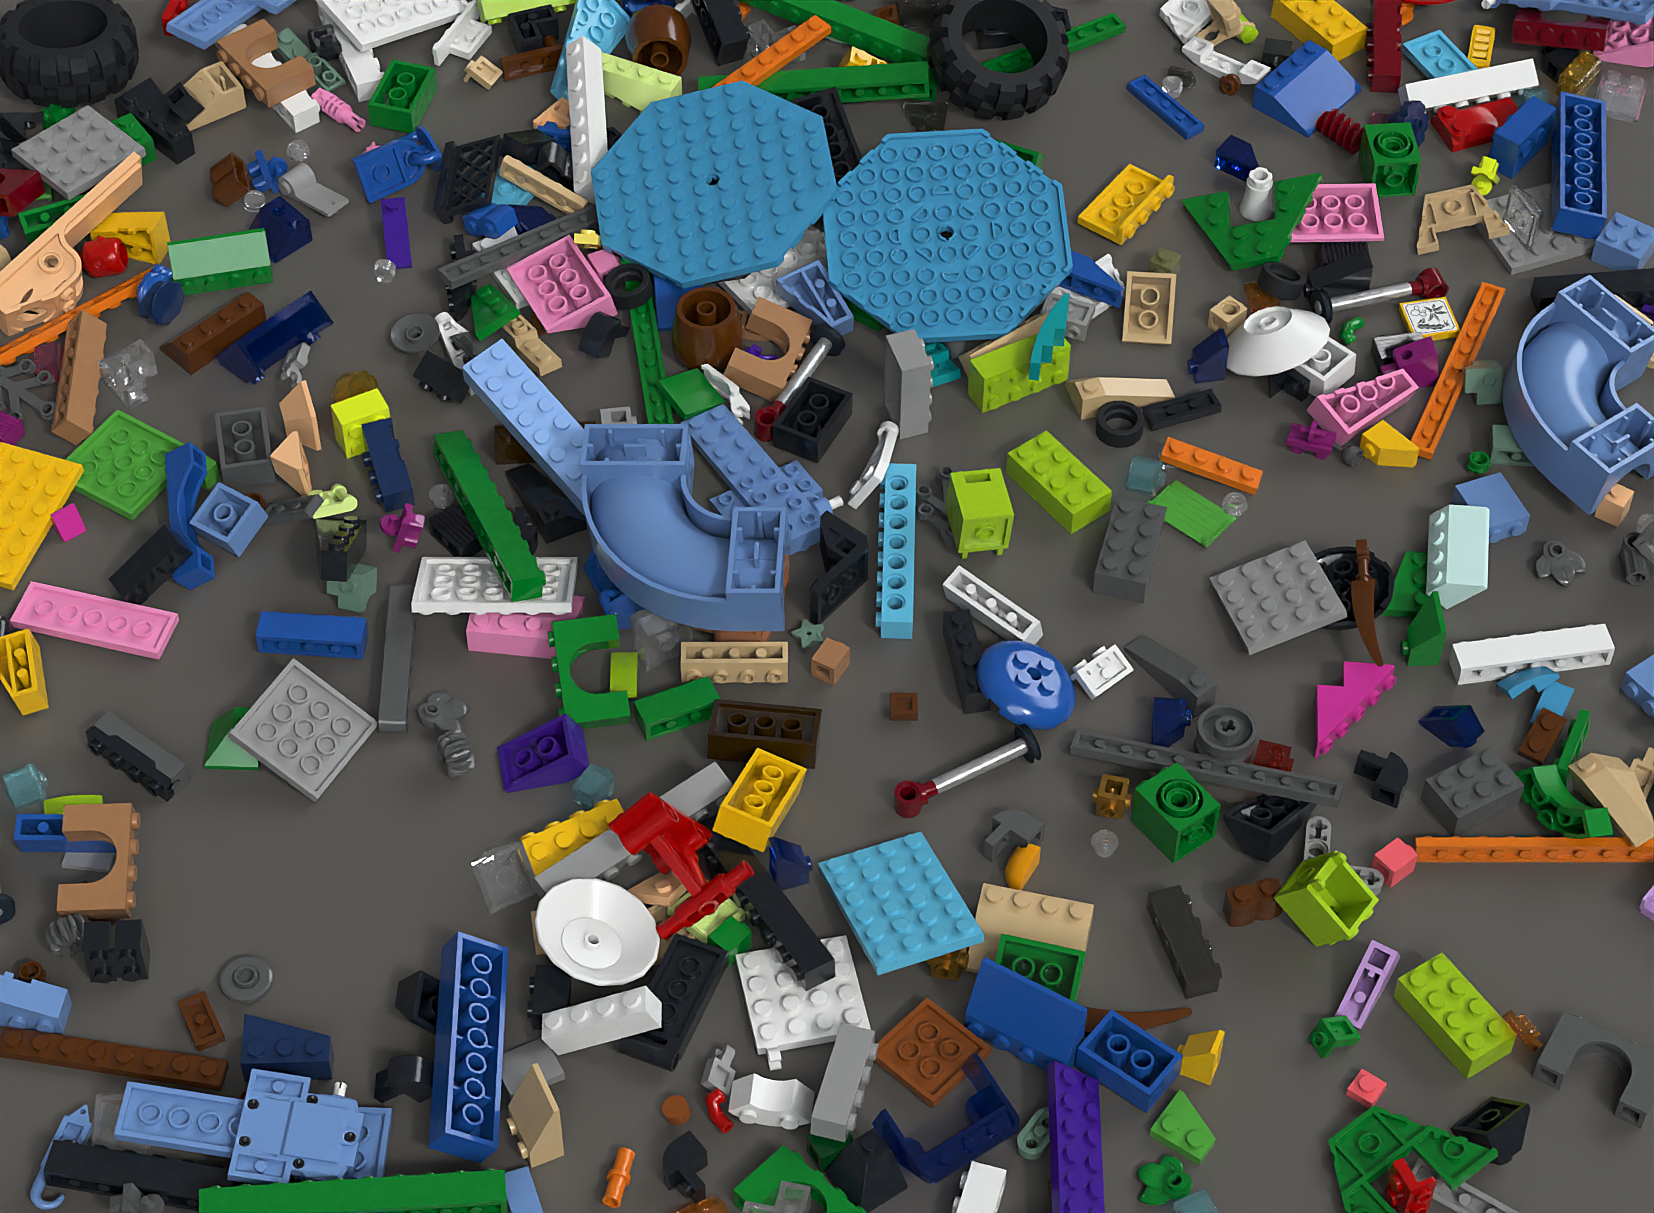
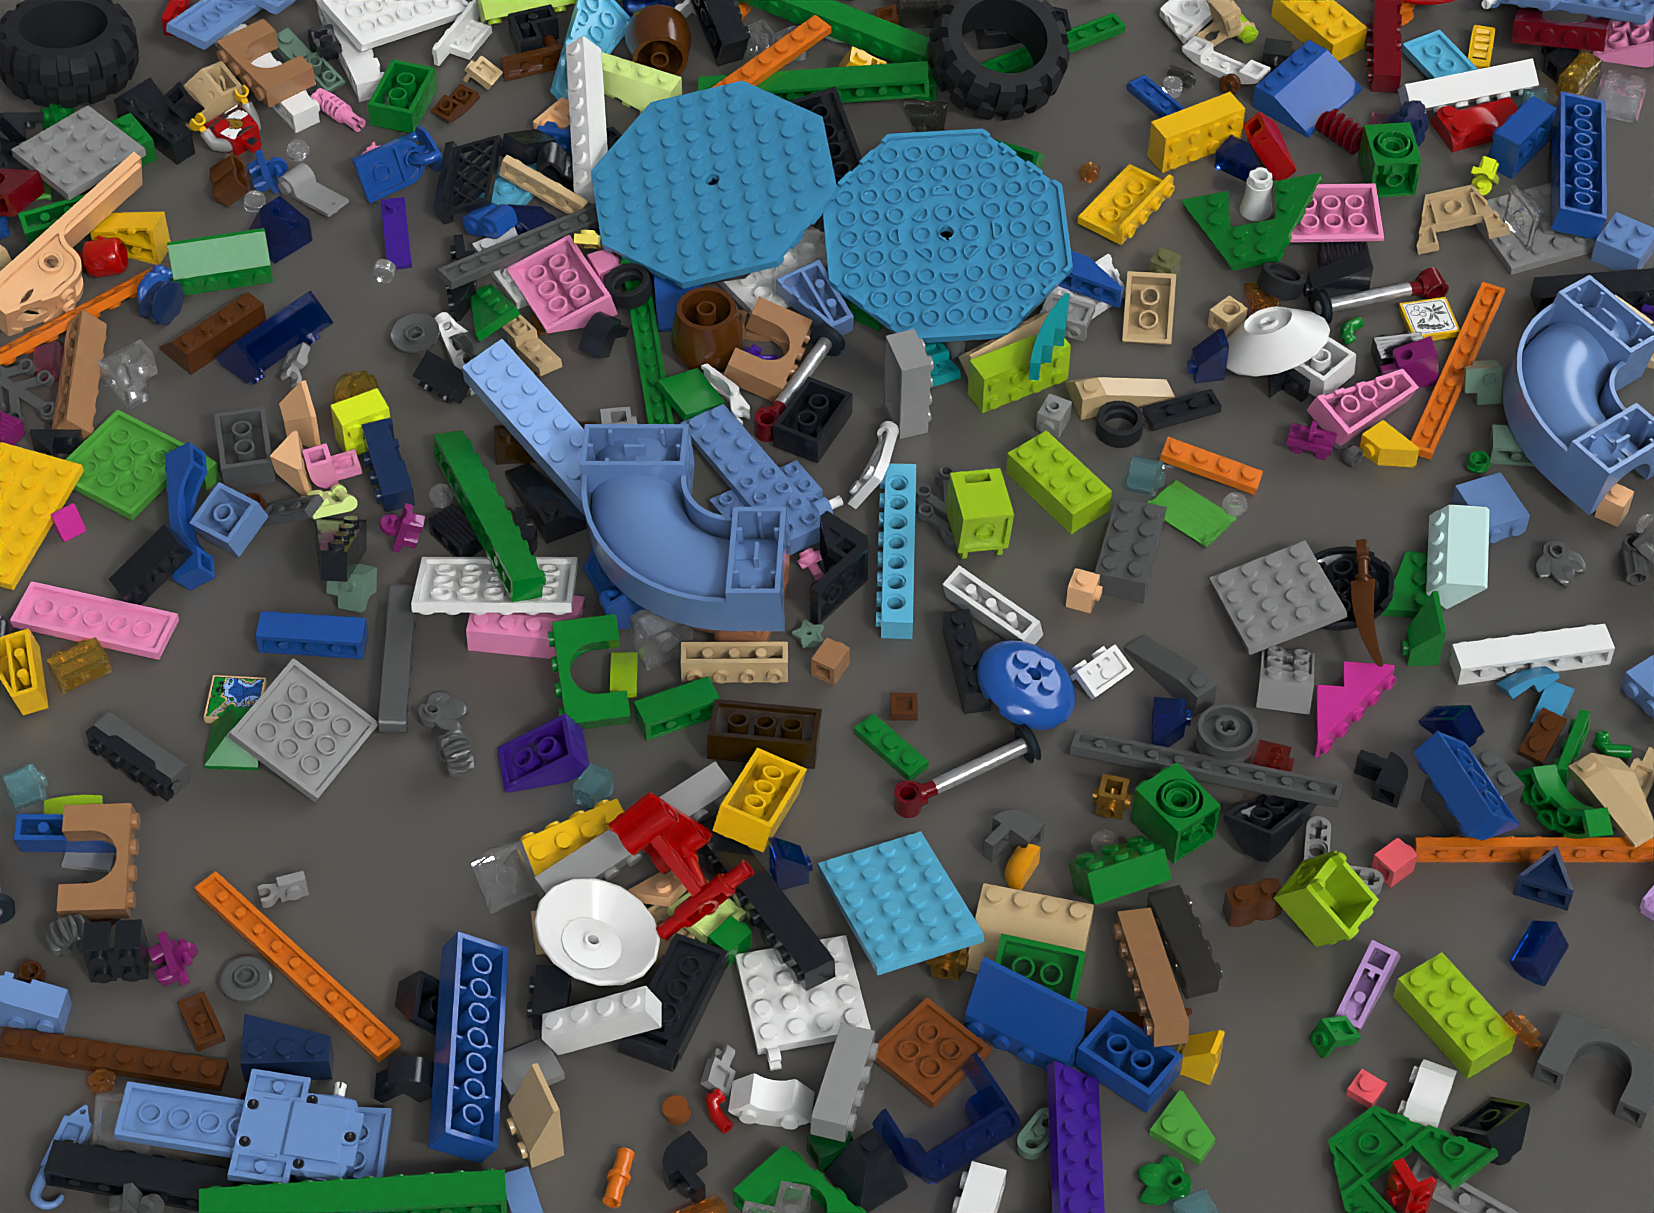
(56, 441): none -> black slope
(79, 665): none -> clear yellow brick
(102, 1087): none -> clear orange plate
(176, 957): none -> magenta hips
(232, 692): none -> tile
(234, 129): none -> torso
(287, 888): none -> light grey plate
(298, 967): none -> orange plate
(328, 469): none -> bright pink brick
(457, 104): none -> reddish brown slope
(809, 559): none -> bright pink plate
(891, 747): none -> green plate
(1054, 415): none -> light grey brick
(1083, 590): none -> light nougat brick
(1089, 172): none -> clear orange plate
(1119, 870): none -> green brick
(1151, 977): none -> medium nougat brick
(1194, 131): none -> yellow brick
(1270, 146): none -> red slope
(1286, 680): none -> light grey slope
(1429, 1093): none -> white brick
(1465, 787): none -> blue slope
(1539, 952): none -> clear blue brick
(1546, 881): none -> dark blue slope
(1604, 745): none -> green arm

